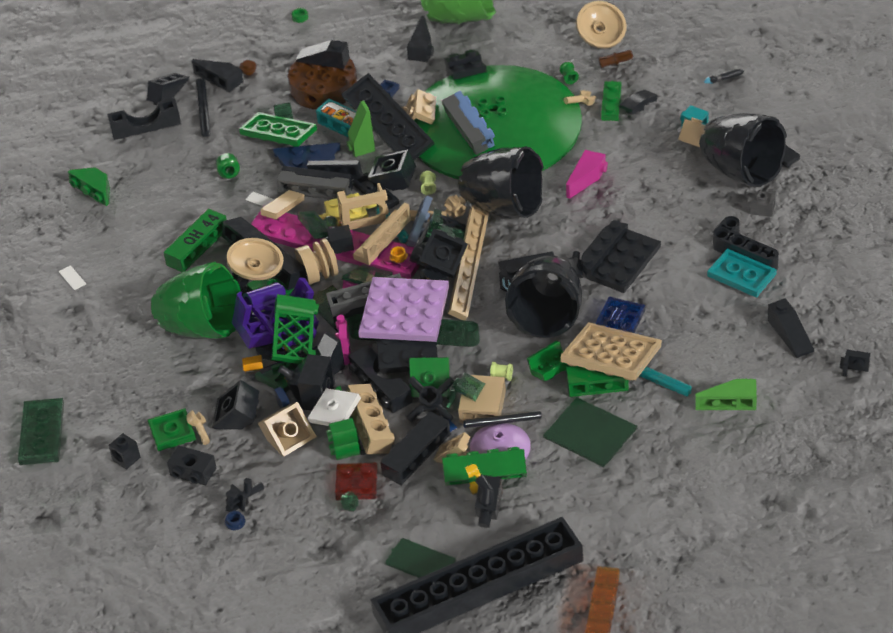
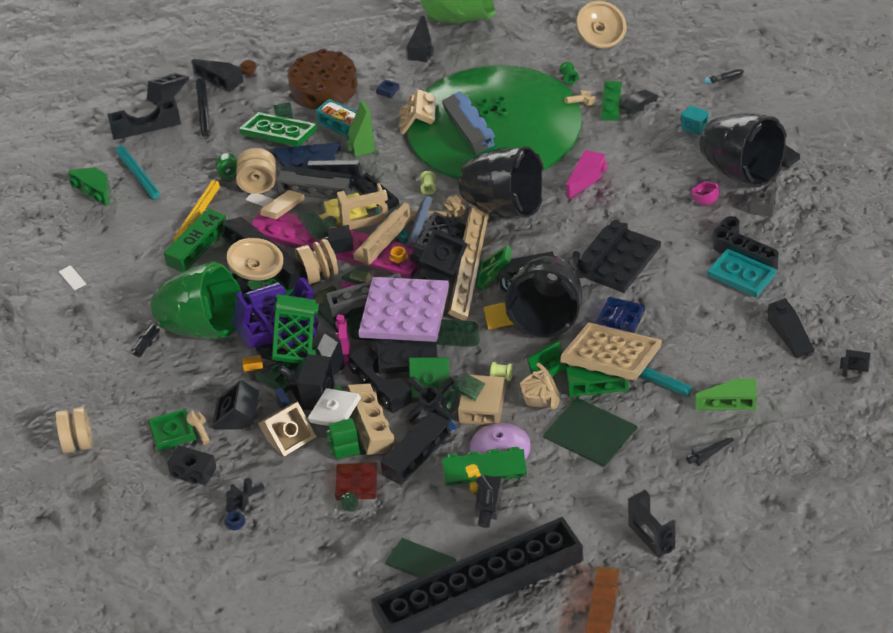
(41, 431): clear green plate -> none
(76, 429): none -> tan wheel
(124, 451): black brick -> none
(138, 172): none -> teal axle
(145, 341): none -> black axle
(199, 207): none -> yellow axle
(256, 171): none -> tan wheel
(299, 15): green tile -> none
(329, 54): black slope -> none
(388, 117): black plate -> none
(393, 170): black slope -> none
(436, 223): clear green bracket -> none
(456, 445): tan slope -> none
(464, 64): black plate -> none
(492, 266): none -> green wing
(496, 316): none -> yellow slope
(502, 419): black bar -> none
(540, 389): none -> tan piece
(615, 58): reddish brown axle -> none
(640, 514): none -> black panel
(692, 131): tan slope -> none
(702, 453): none -> black piece
(705, 193): none -> dark pink hair

